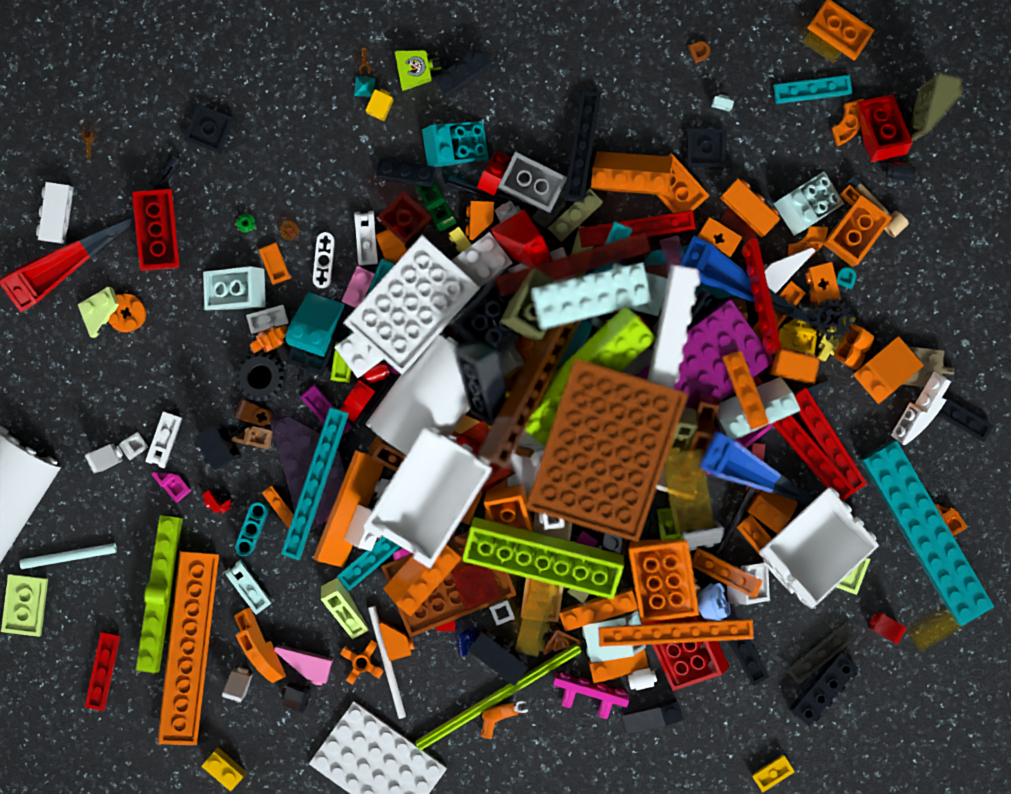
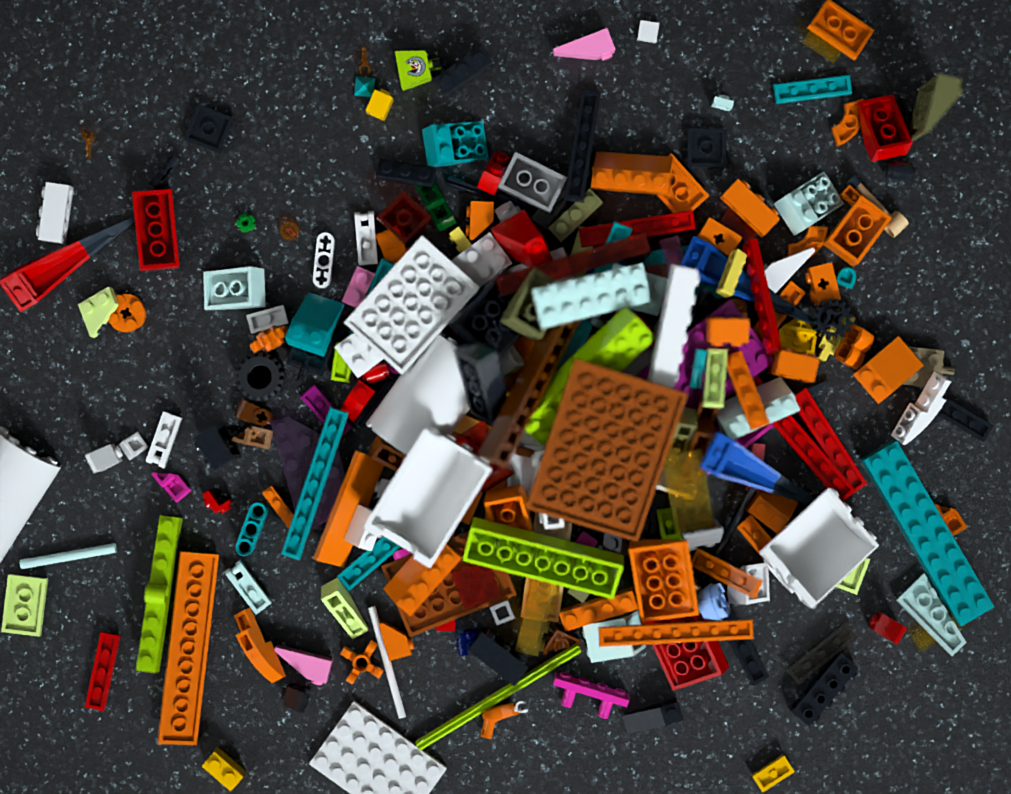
(237, 684): white slope -> none
(274, 263): orange tile -> none
(592, 47): none -> bright pink slope
(617, 667): orange slope -> none
(642, 679): white brick -> none
(648, 31): none -> white tile
(698, 368): none -> teal axle
(699, 51): dark orange tile -> none
(715, 378): none -> yellowish green tile
(727, 330): none -> orange brick
(731, 273): none -> light yellow piece
(926, 608): none -> light aqua wing

